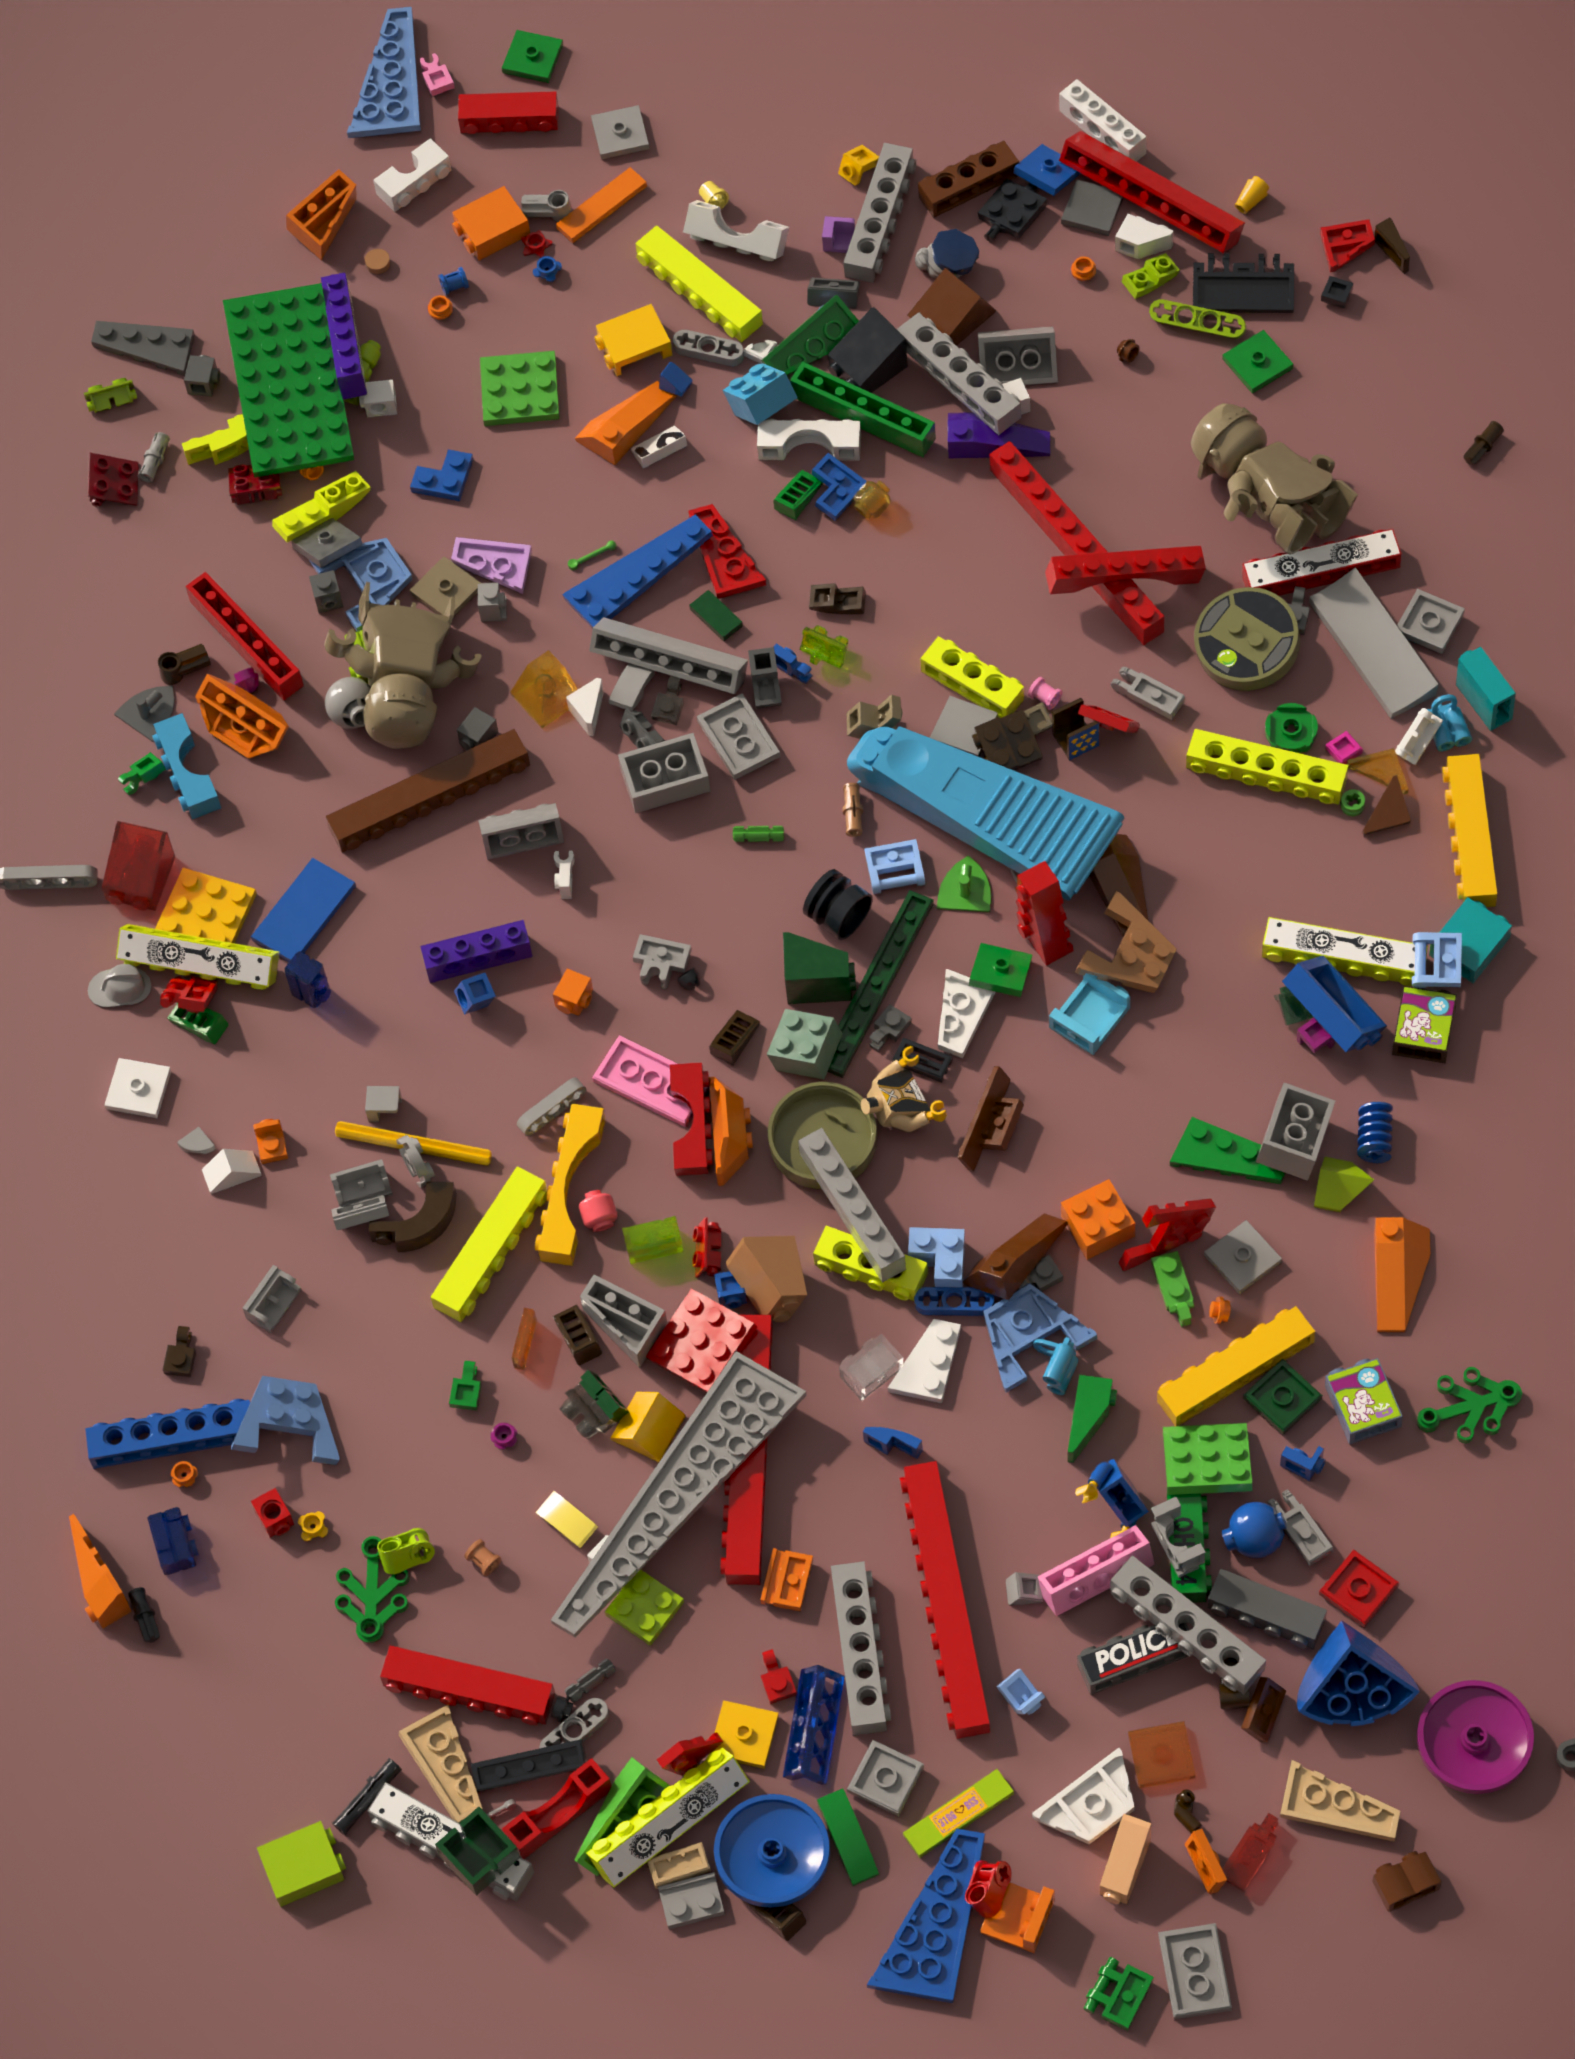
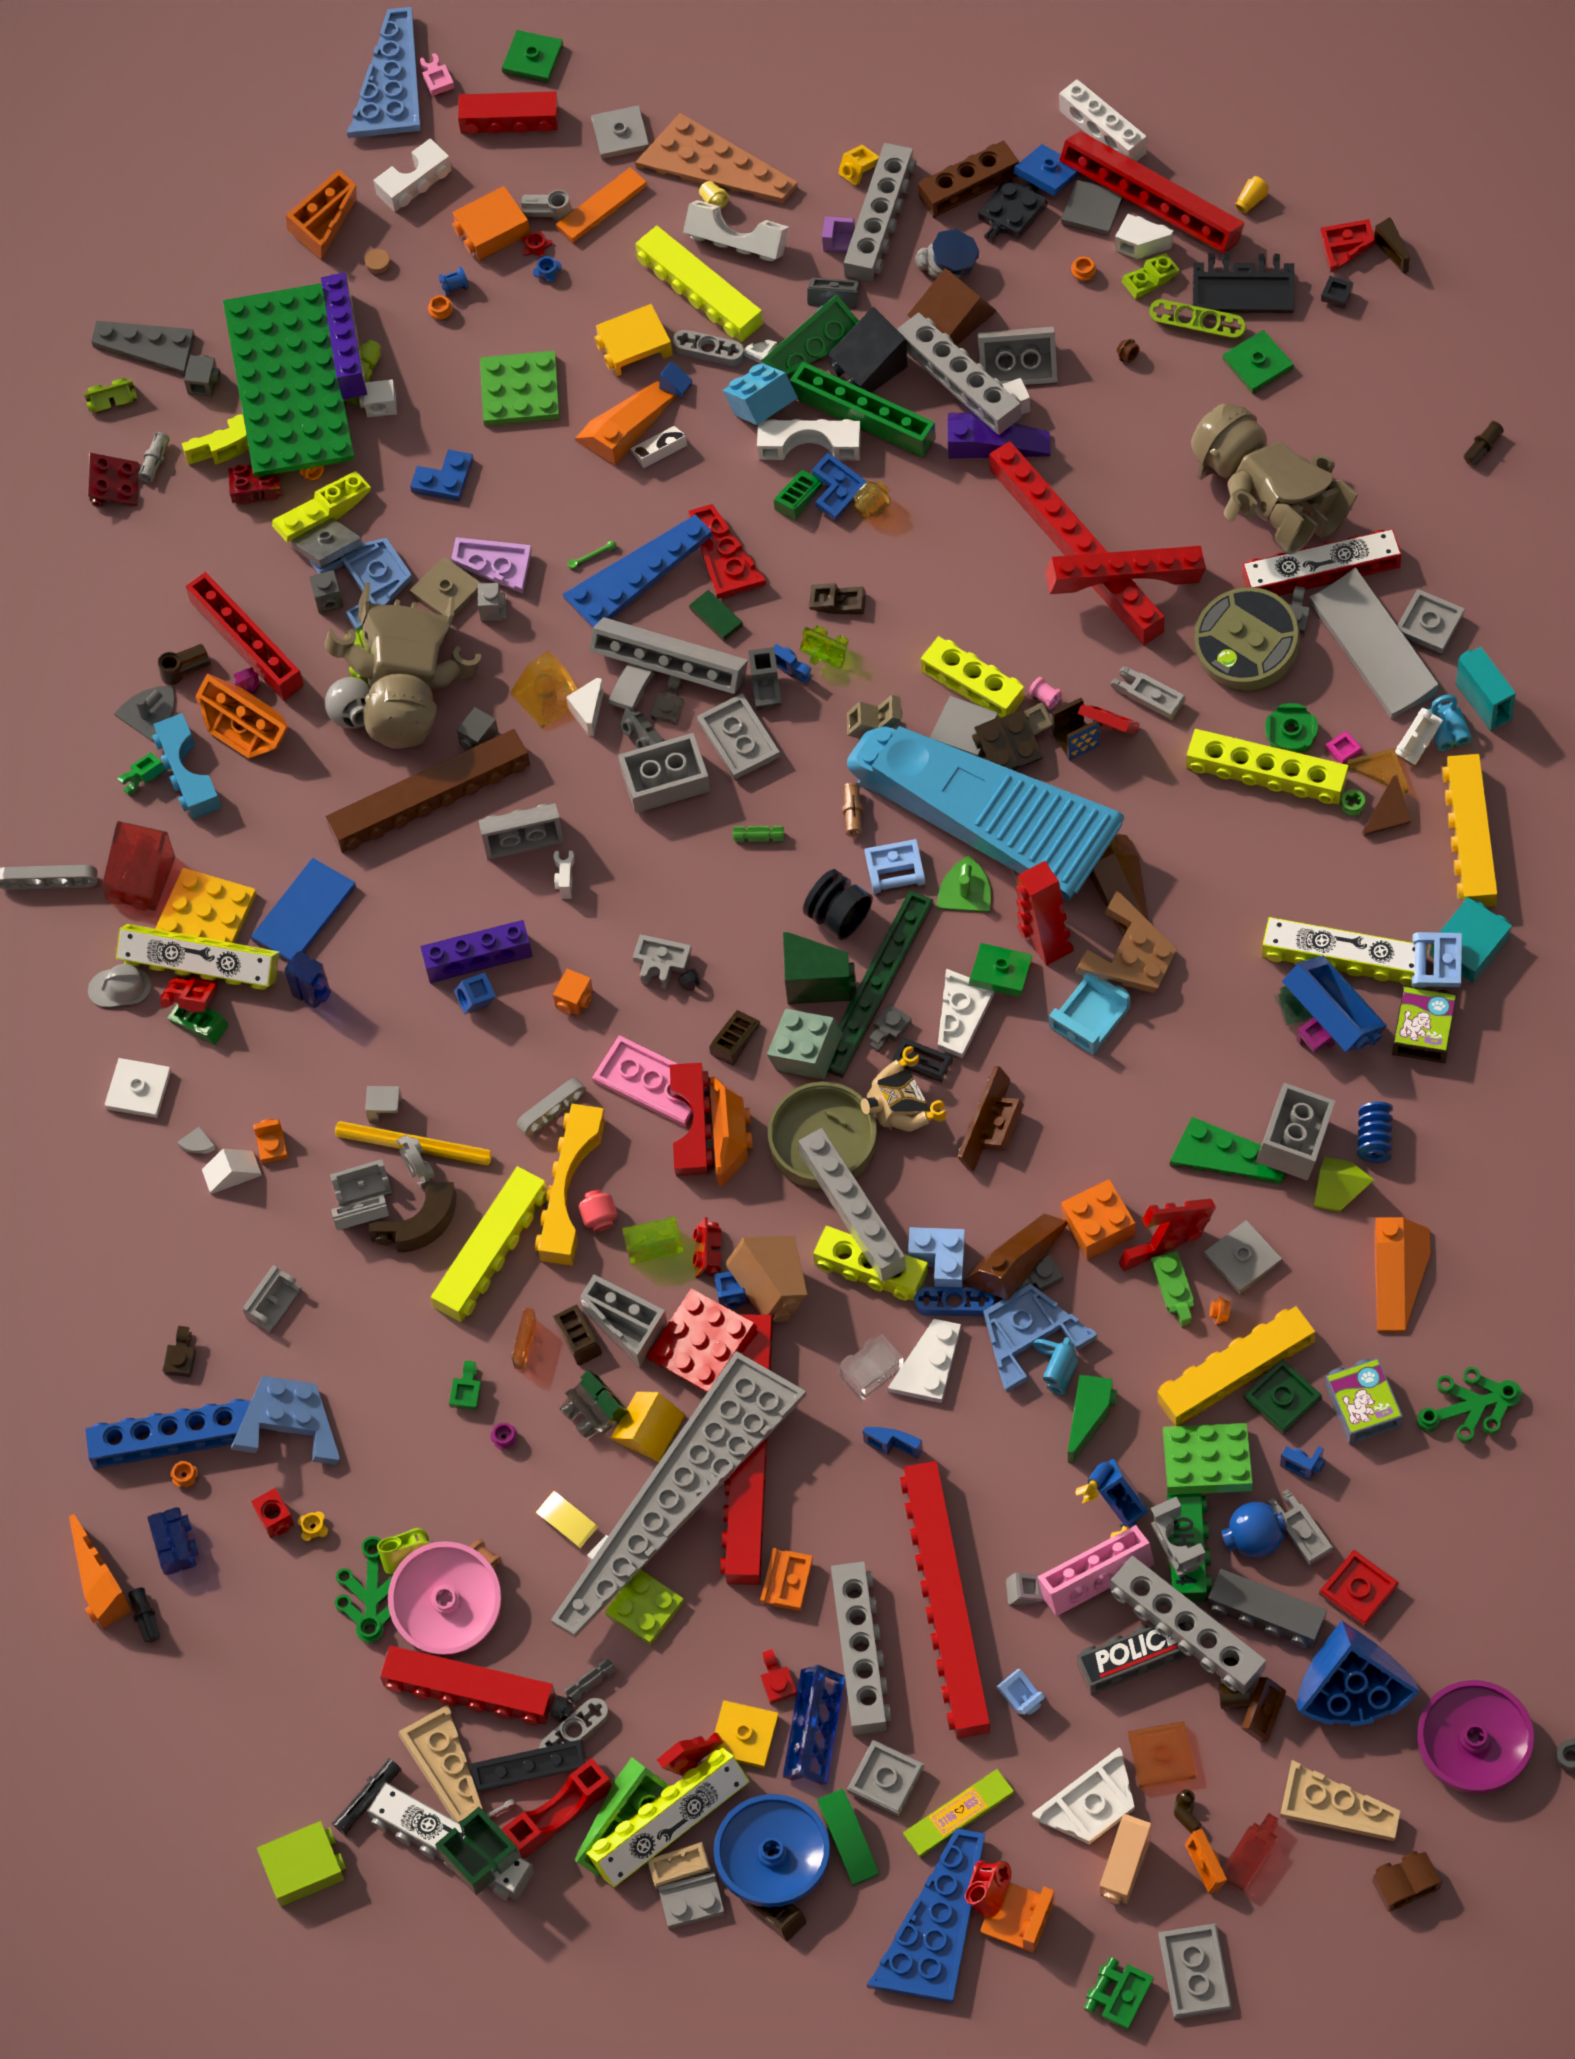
(444, 1598): none -> bright pink dish
(704, 156): none -> nougat wing

